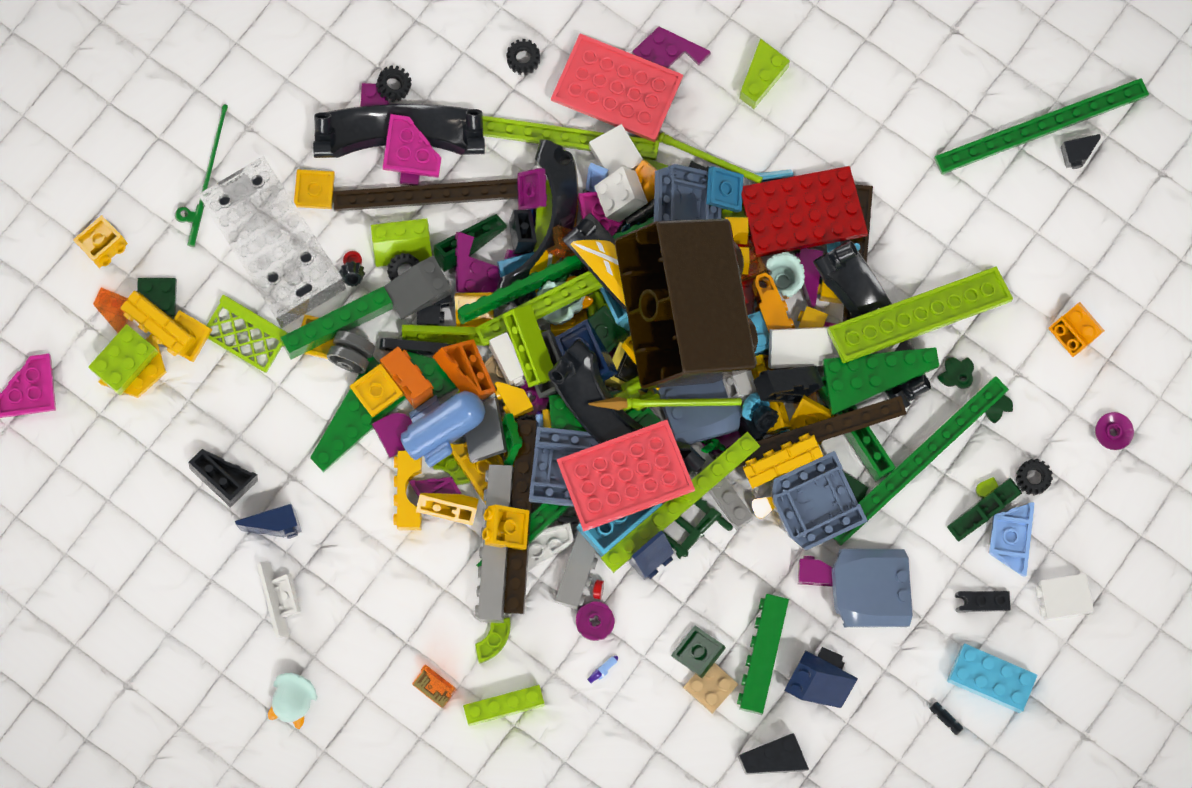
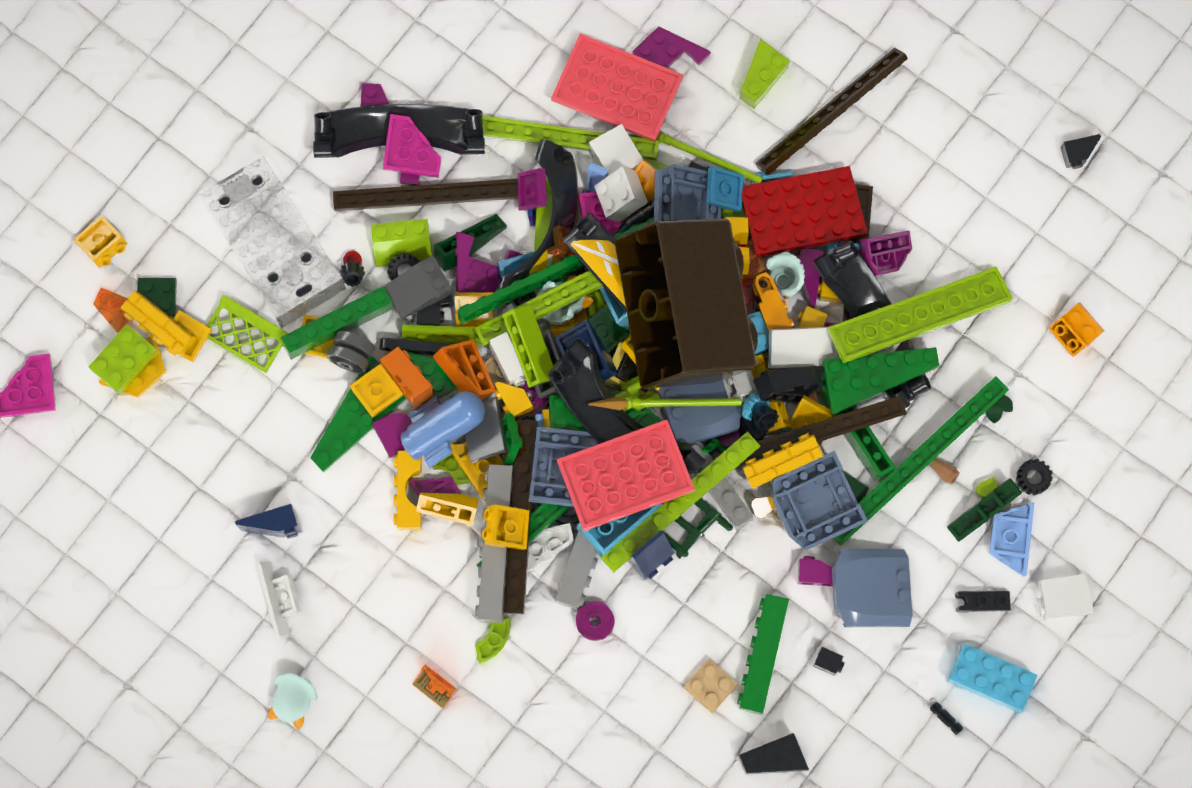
(195, 217): green piece -> none
(222, 477): black wedge -> none
(314, 189): yellow plate -> none
(395, 74): black tyre -> none
(503, 705): lime brick -> none
(522, 231): black brick -> none
(523, 46): black tyre -> none
(598, 589): red tile -> none
(602, 670): piece -> none
(698, 651): plate -> none
(820, 682): dark blue slope -> none
(831, 111): none -> dark brown plate
(886, 252): none -> magenta wedge
(946, 471): none -> medium nougat cone
(955, 370): dark green plate -> none
(1041, 126): green plate -> none
(1119, 423): magenta dish -> none

